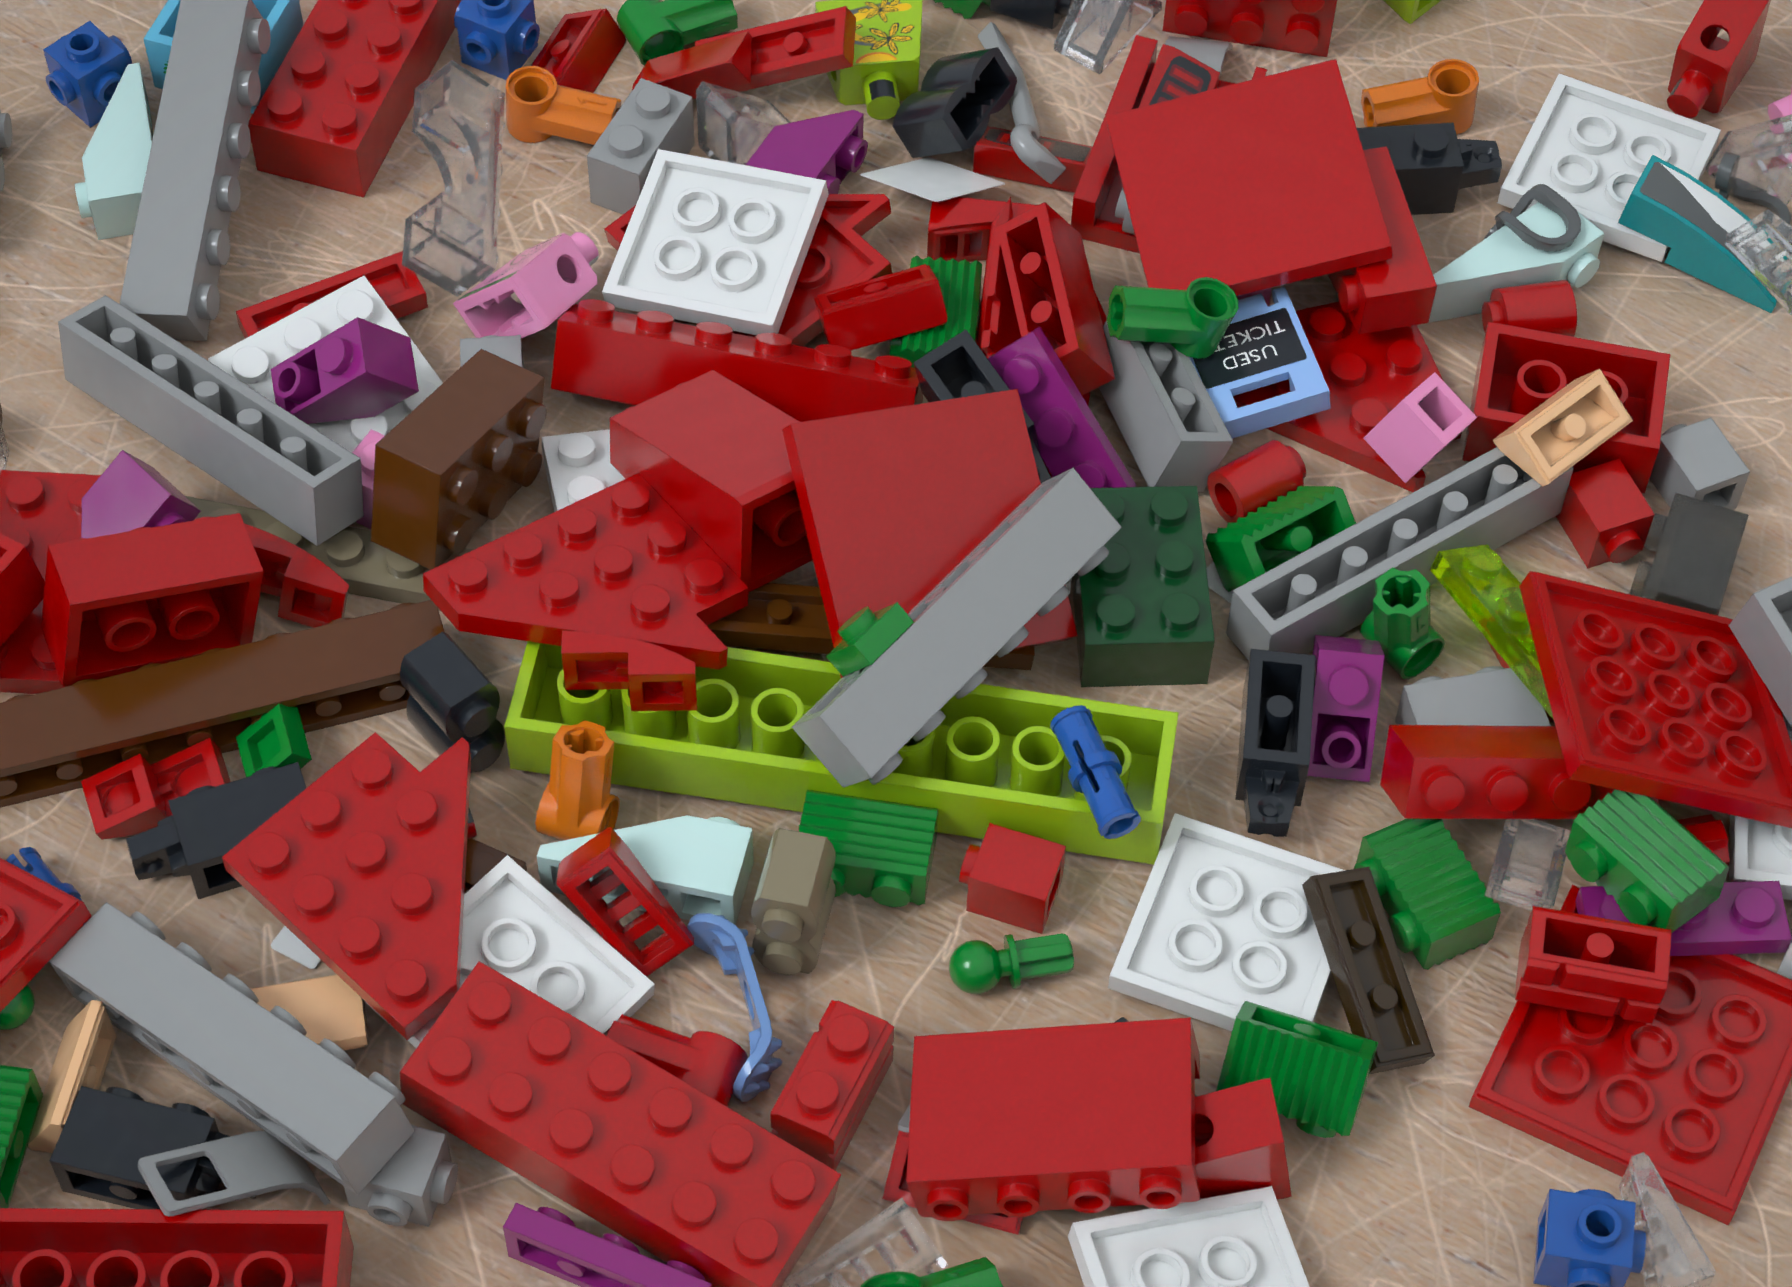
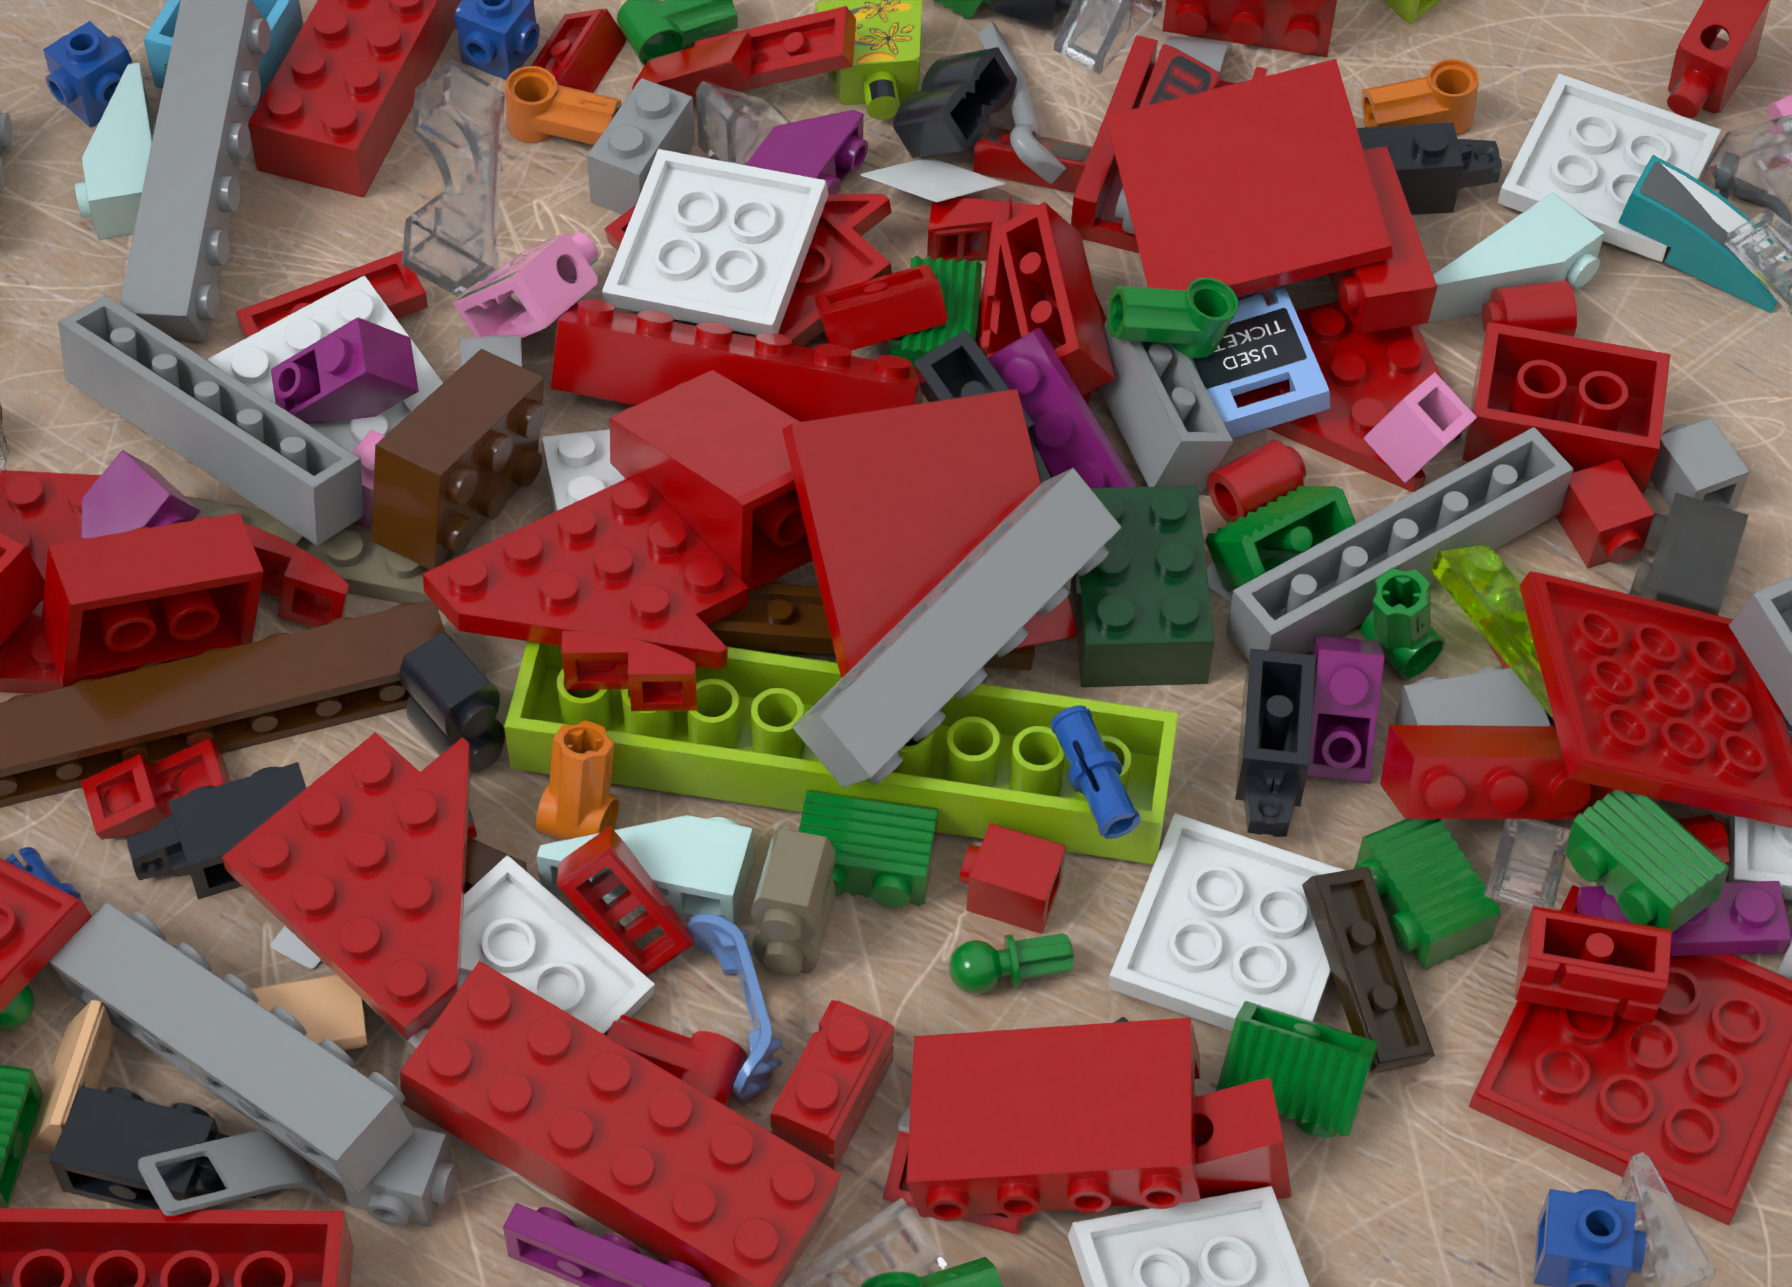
(274, 741): green plate -> none
(868, 637): green plate -> none
(1551, 200): dark grey piece -> none
(1564, 428): light nougat slope -> none

